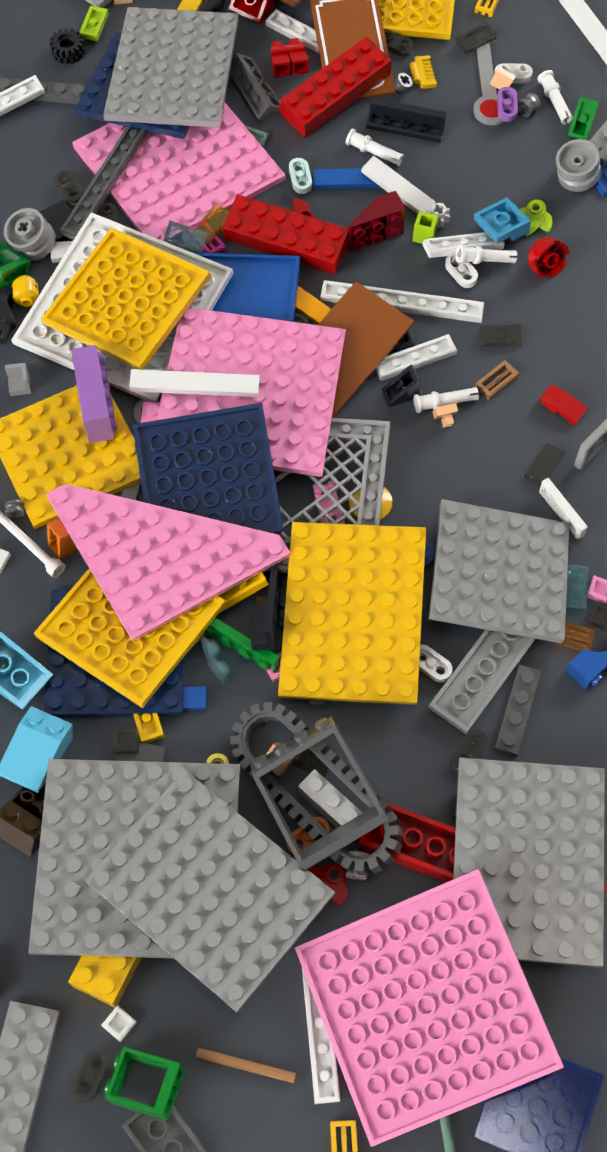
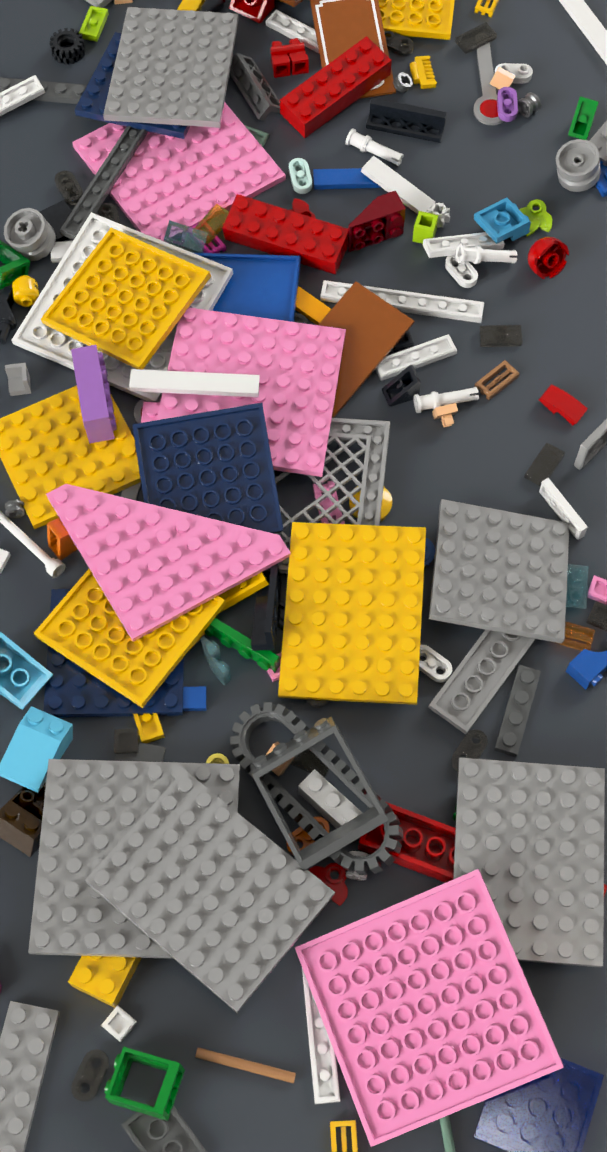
(552, 90): white pin -> none

